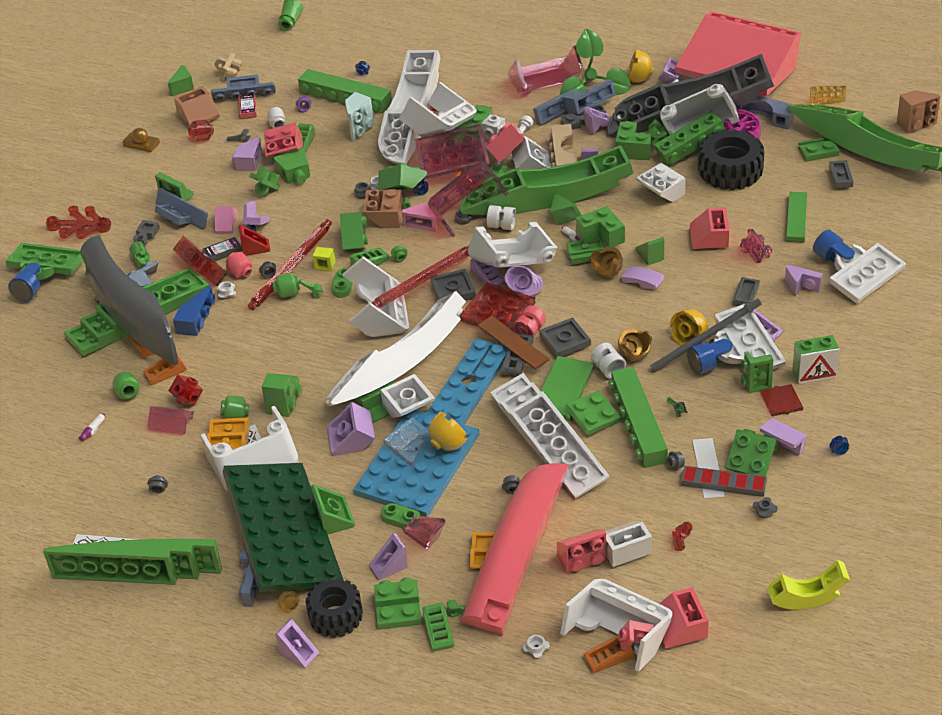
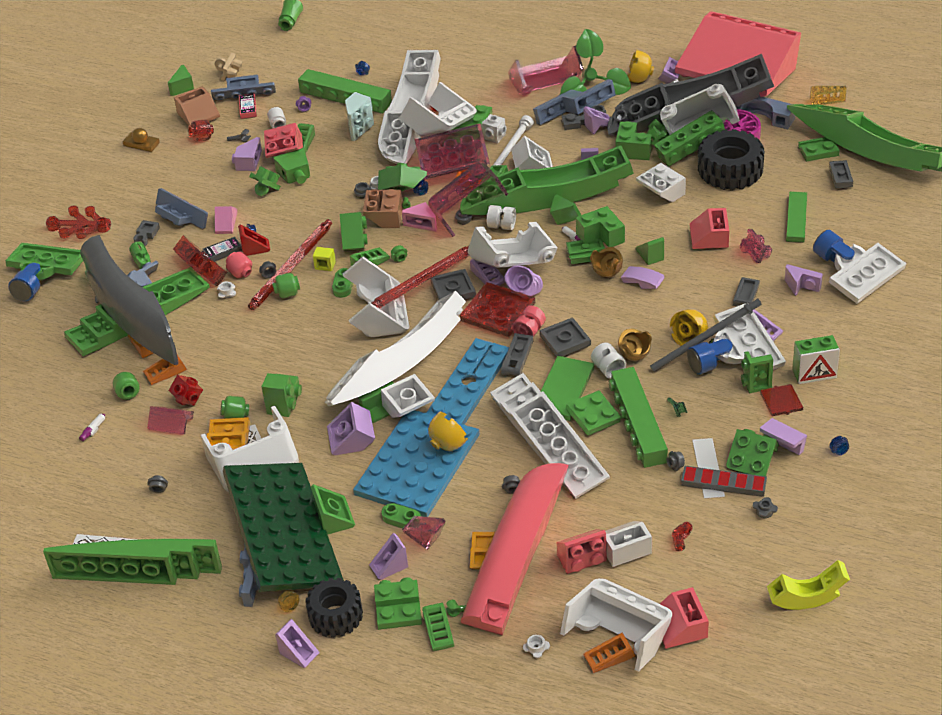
(173, 186): bright green bracket -> none
(192, 314): blue slope -> none
(250, 216): lavender panel -> none
(314, 288): bright green hand -> none
(407, 440): clear wing -> none
(504, 143): coral slope -> none
(513, 342): dark orange piece -> none
(561, 140): tan arch -> none
(633, 632): coral bracket -> none
(917, 110): nougat slope -> none

